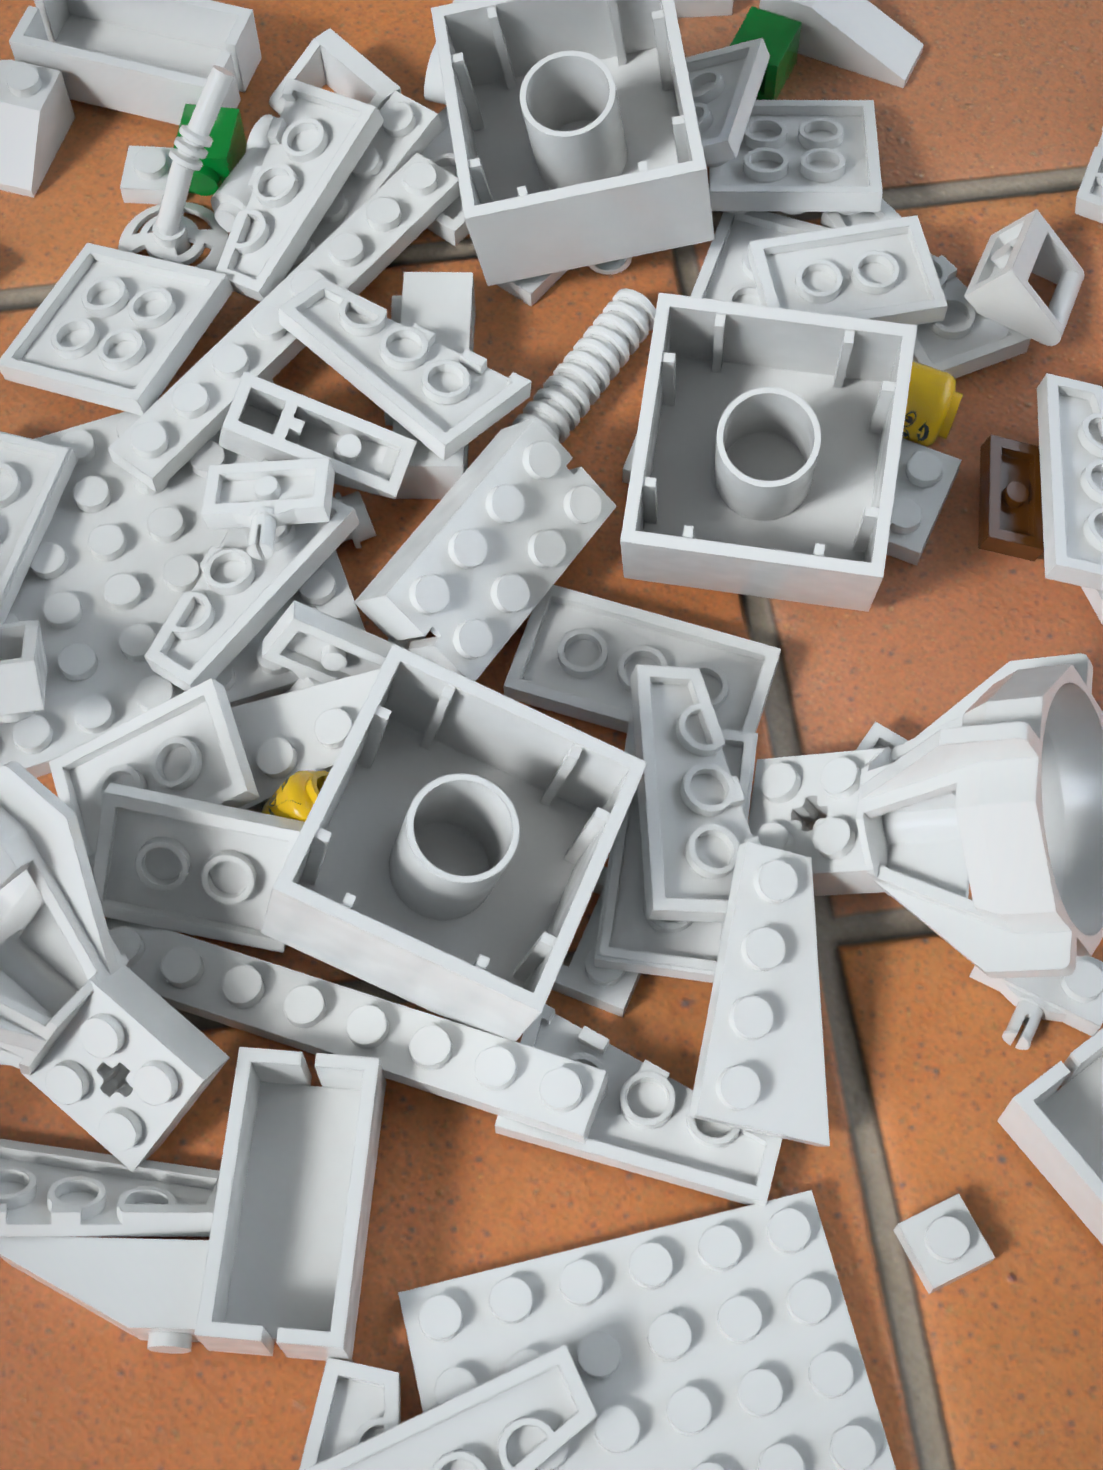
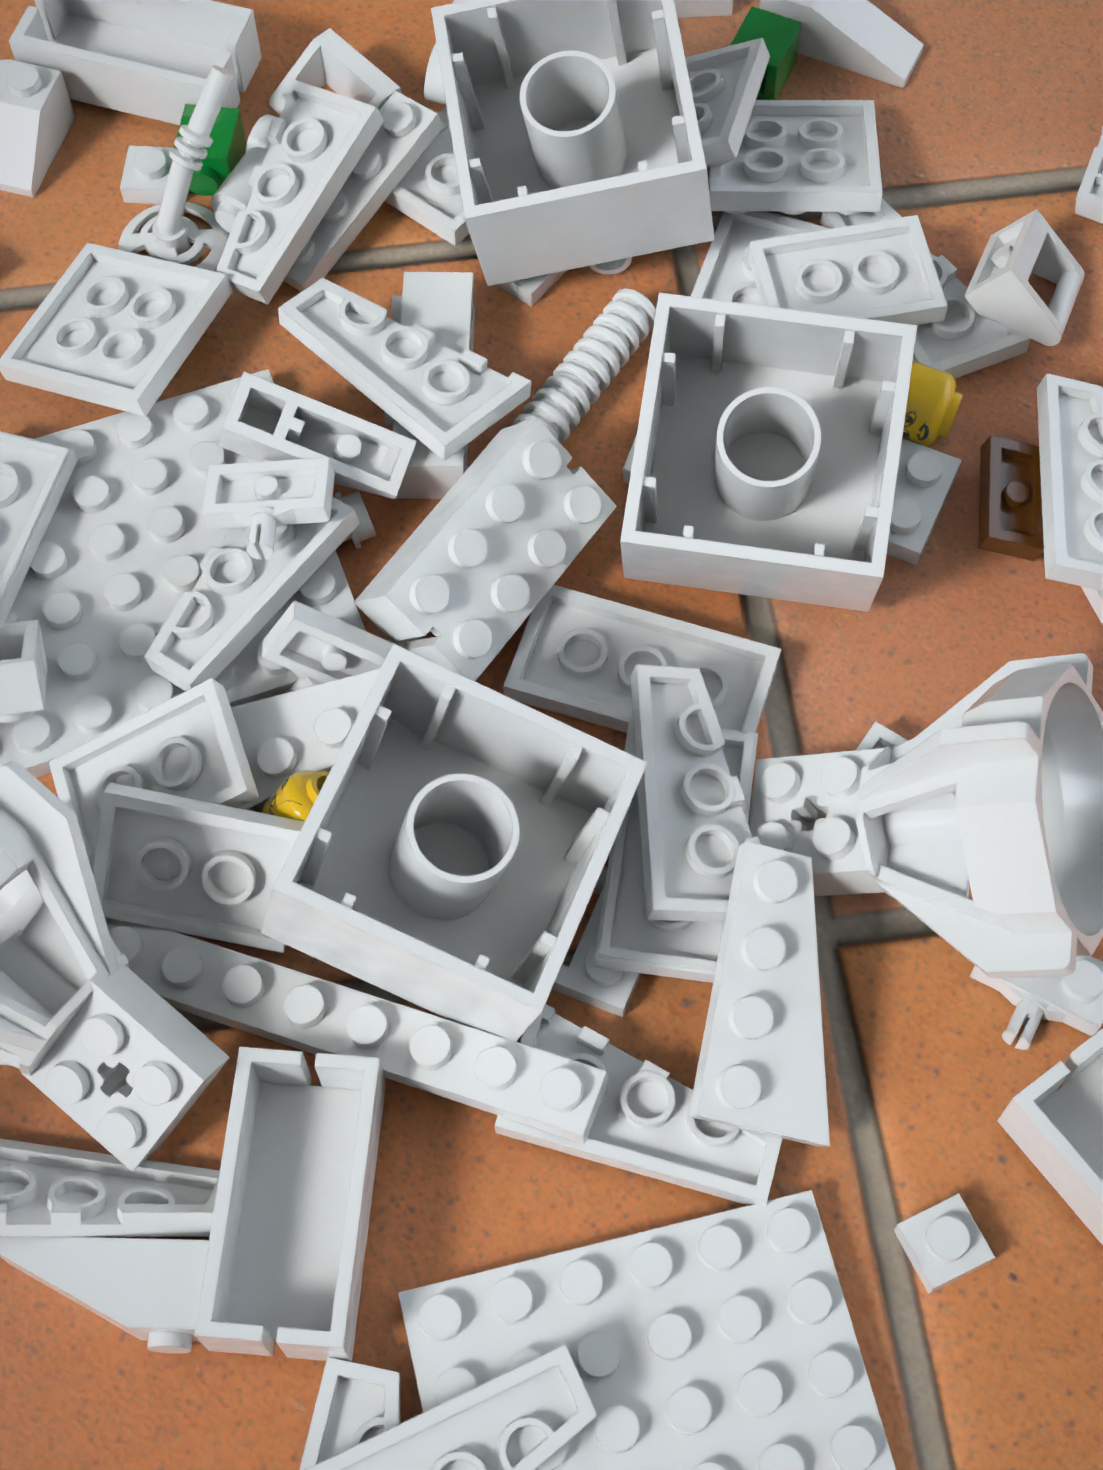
(350, 257): white plate -> none

